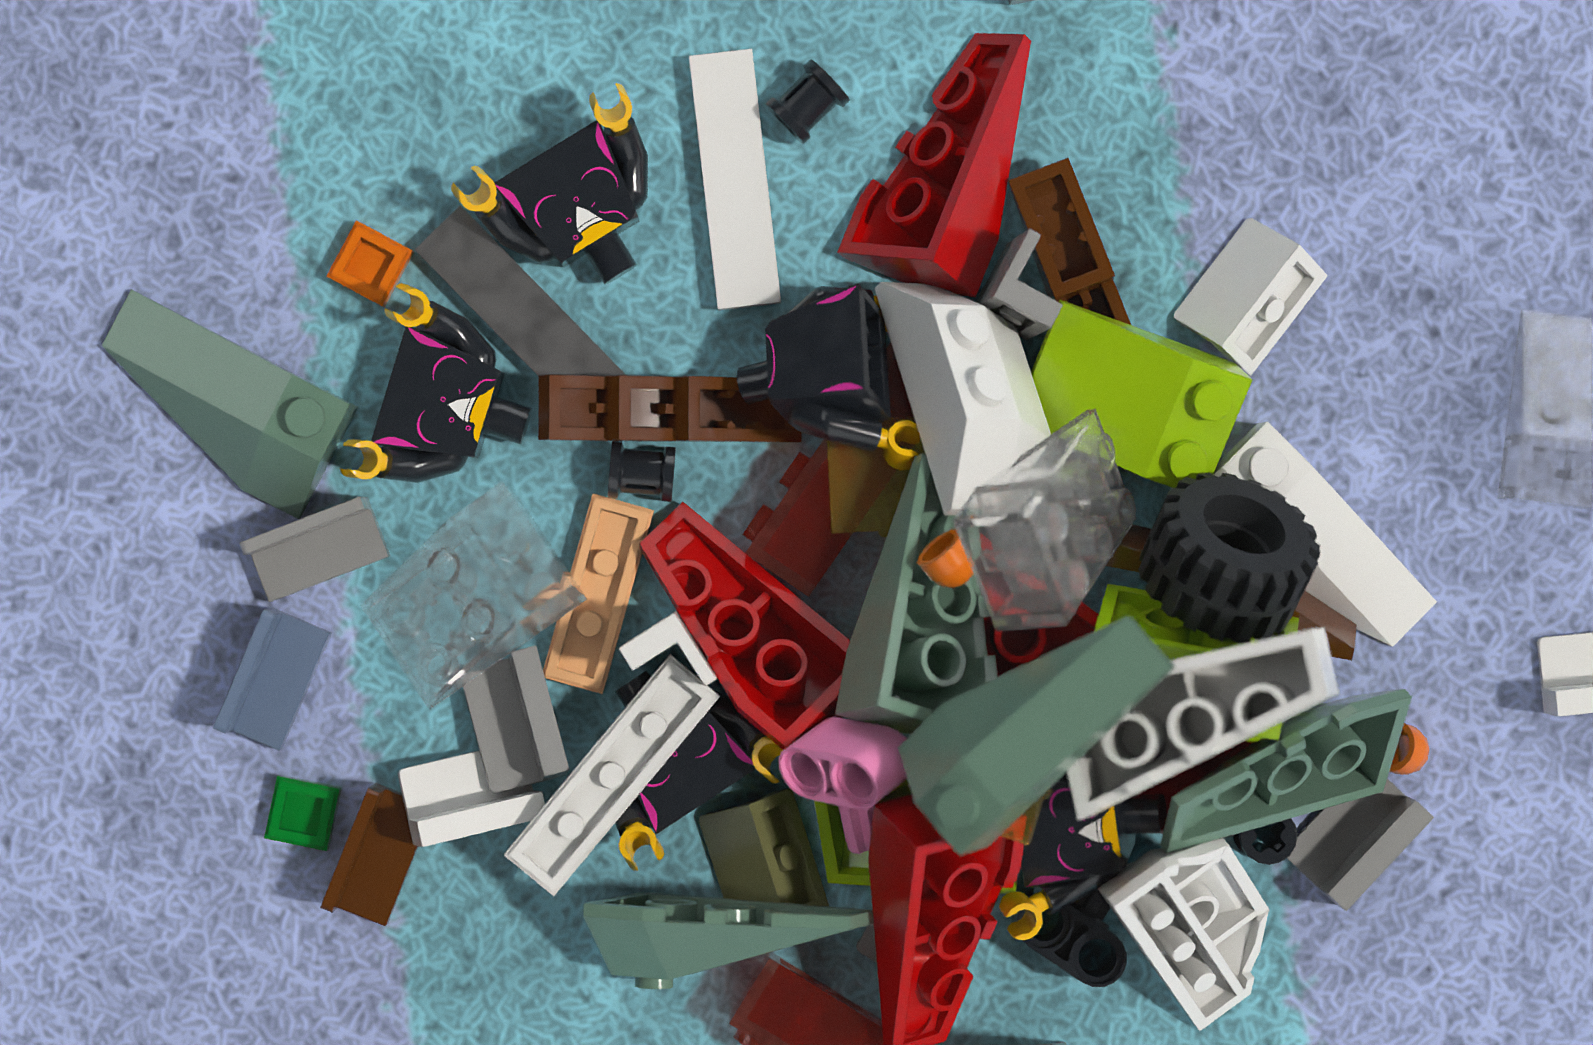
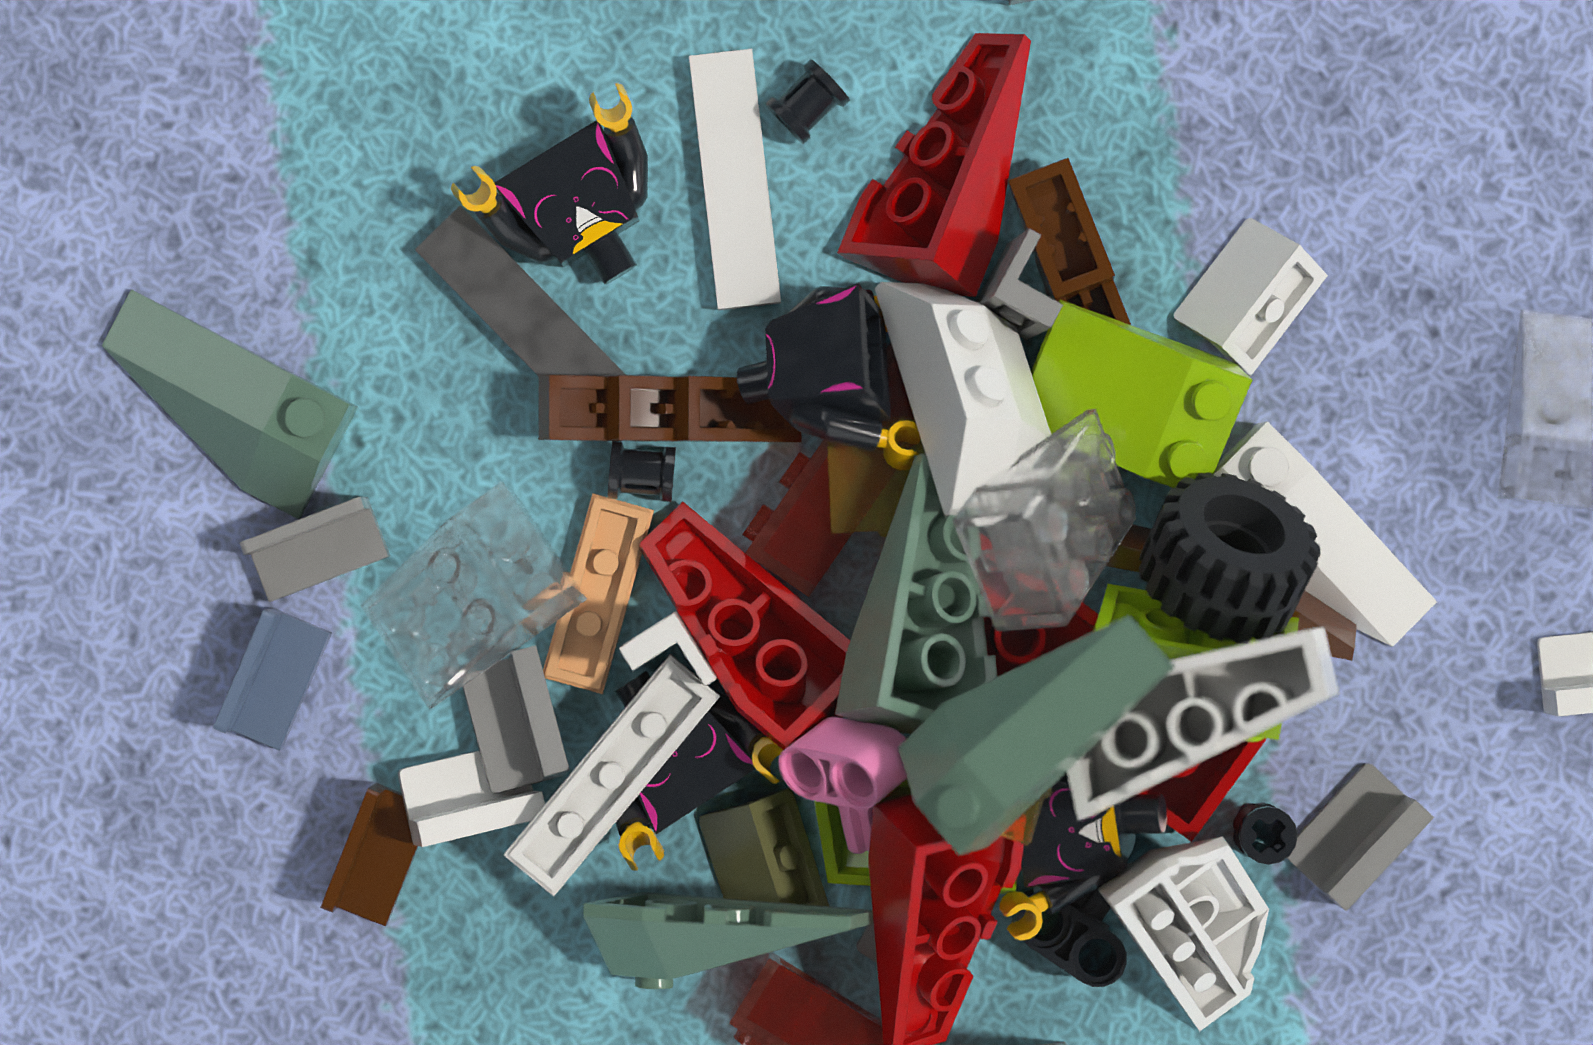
(302, 812): green tile -> none
(370, 263): orange tile -> none
(437, 399): black torso -> none
(946, 561): orange hinge -> none
(1320, 761): sand green wedge -> none
(1411, 752): orange hinge -> none

